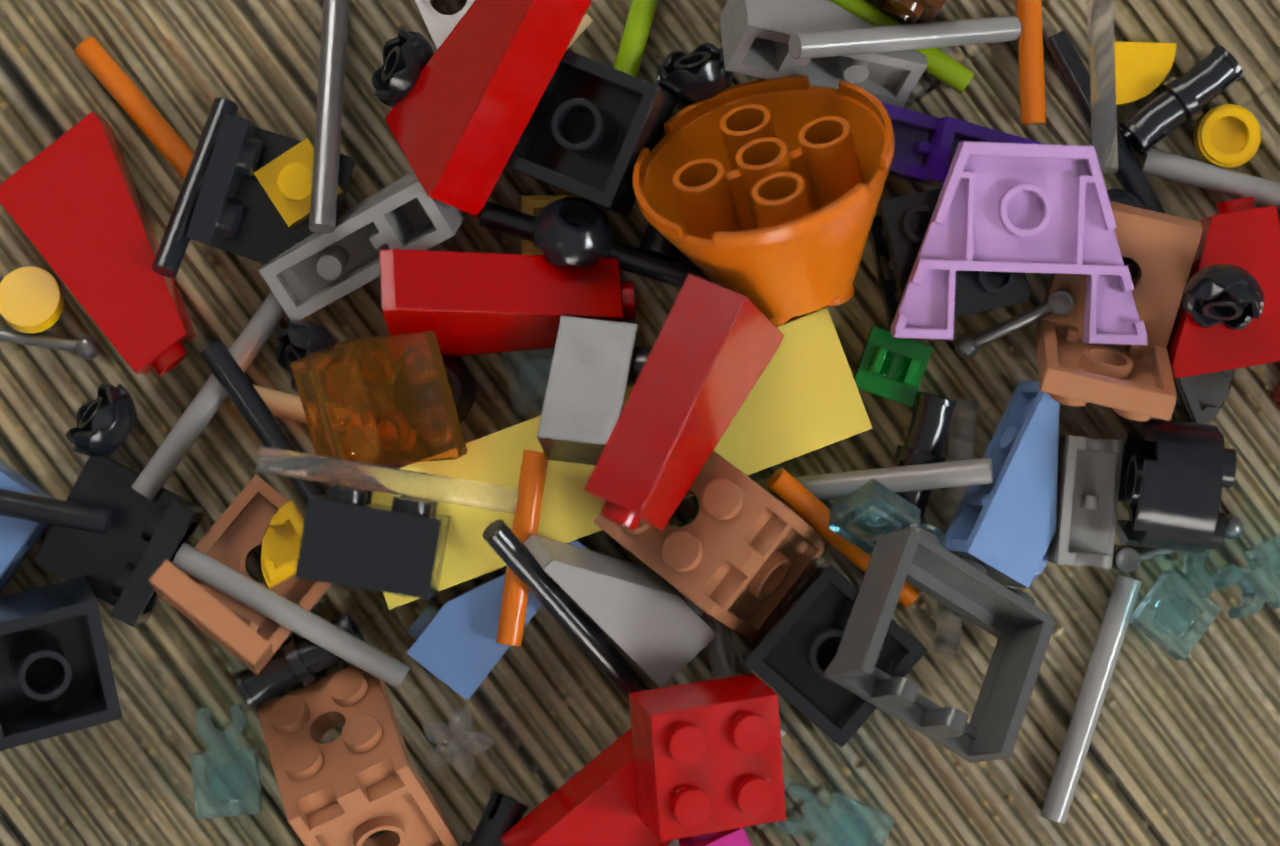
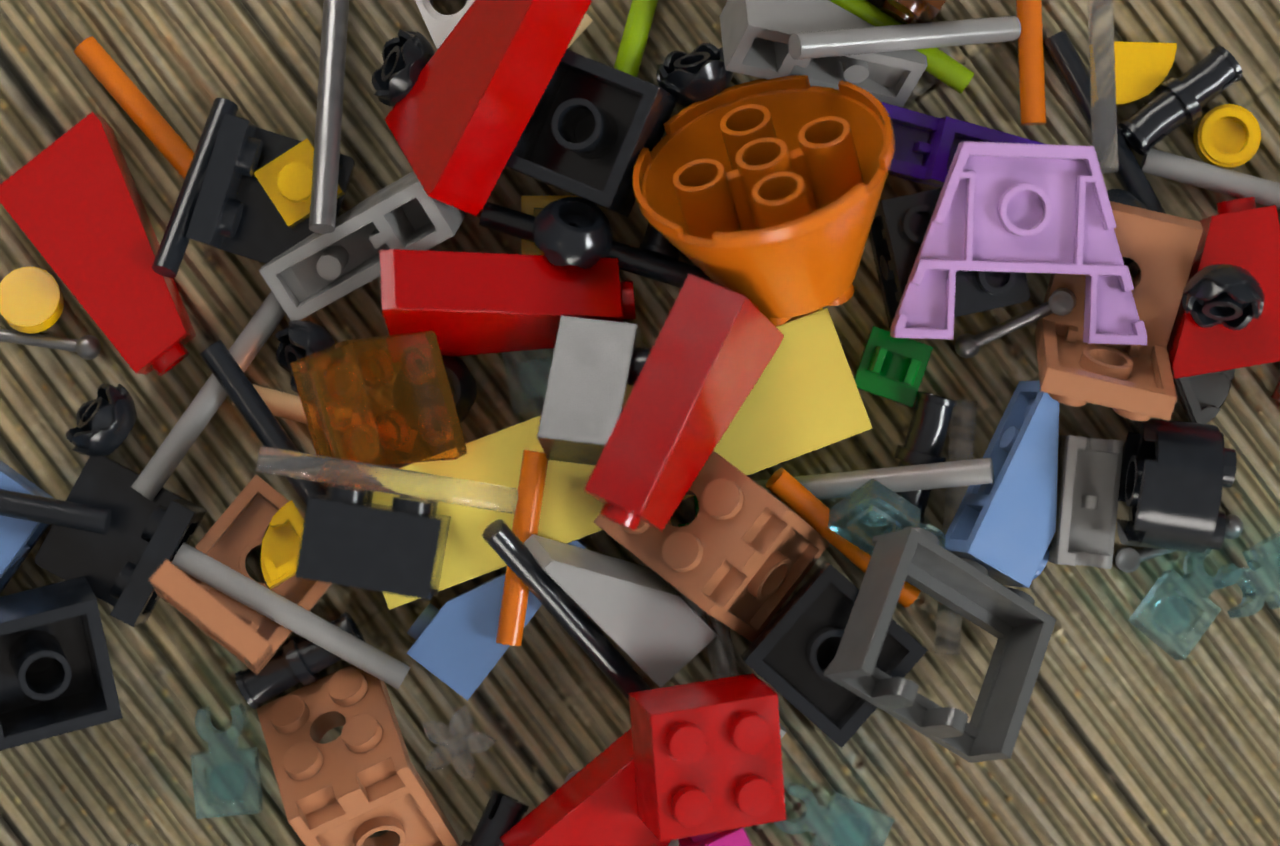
(1091, 699): light grey bar -> none

